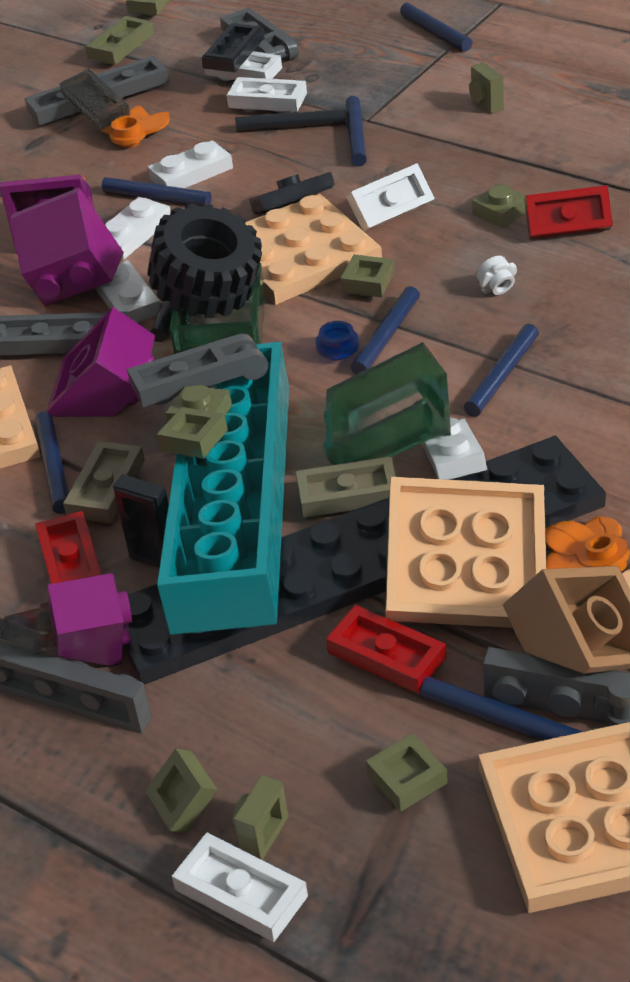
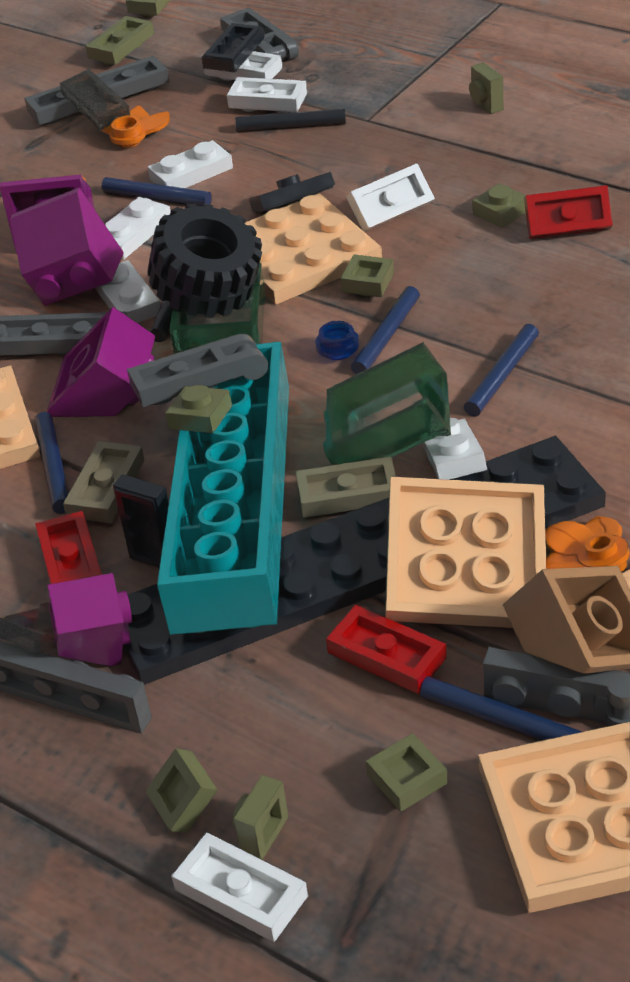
(192, 432): olive plate -> none
(355, 130): dark blue bar -> none
(436, 27): dark blue bar -> none
(496, 275): white plate -> none

